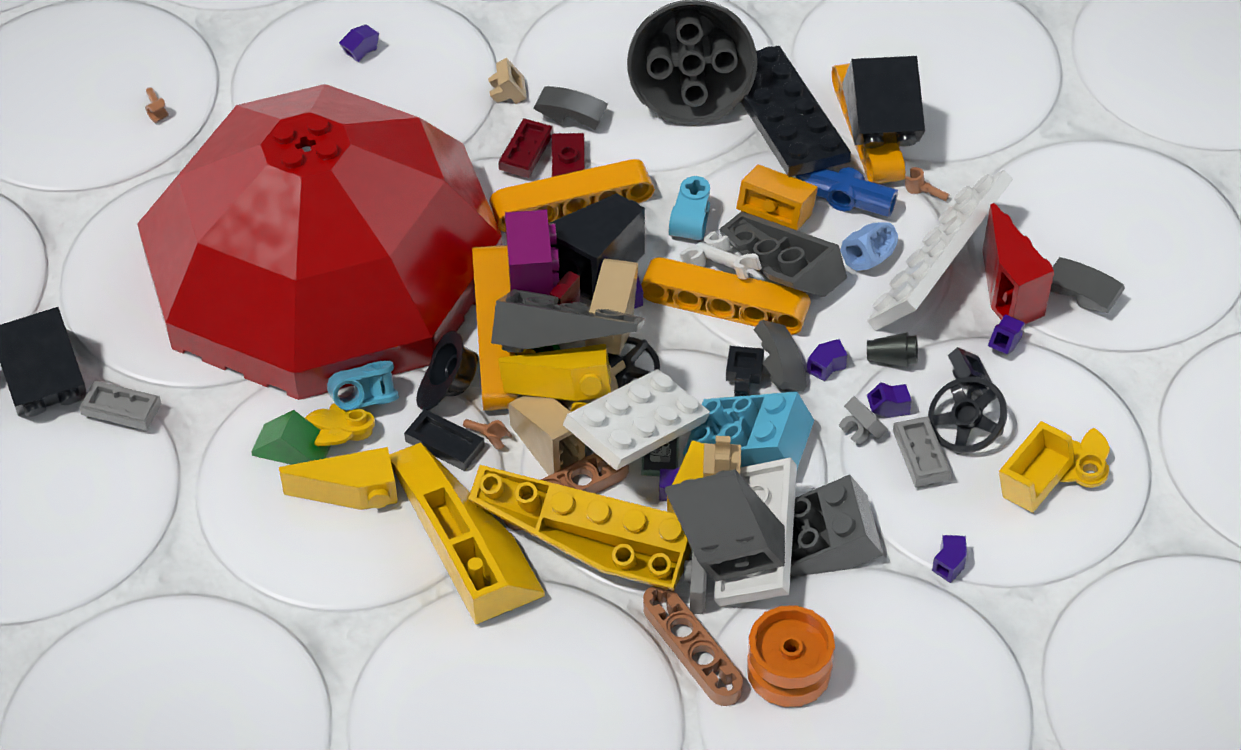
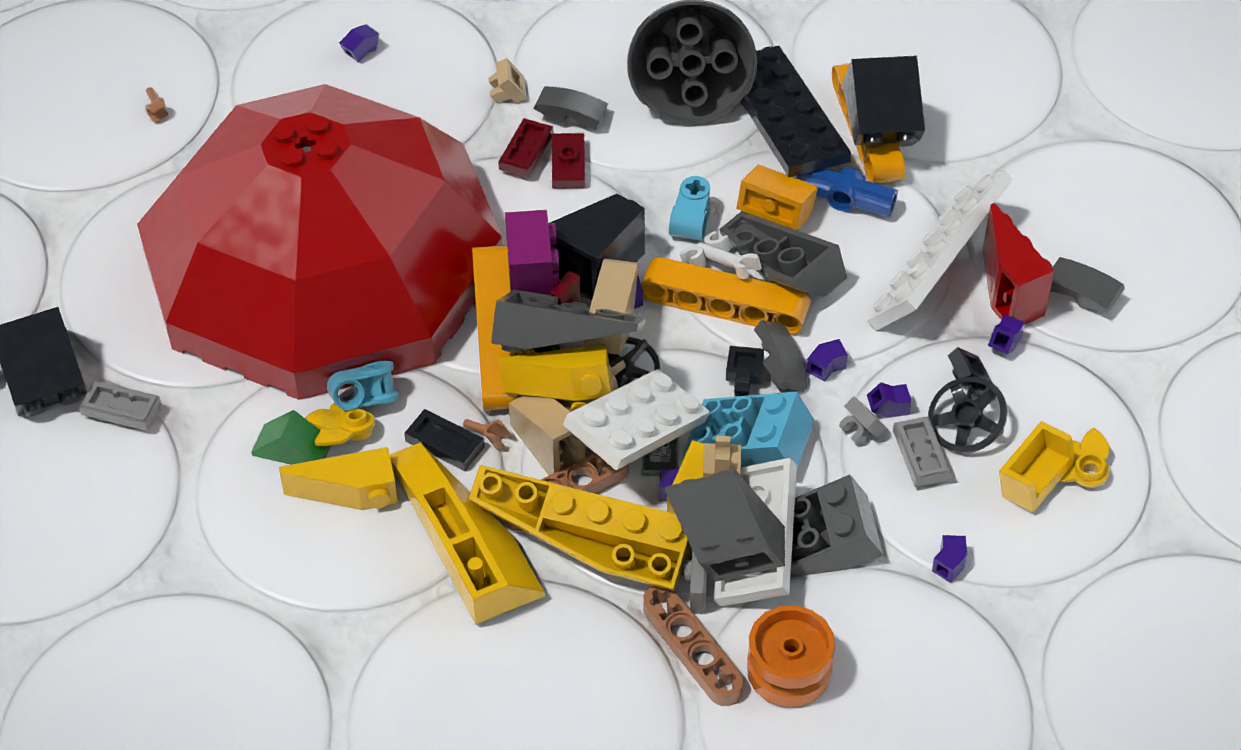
(449, 371): black piece -> none
(574, 190): light orange beam -> none
(869, 245): light blue rock -> none
(894, 350): pearl dark grey cone -> none
(917, 184): nougat hand -> none

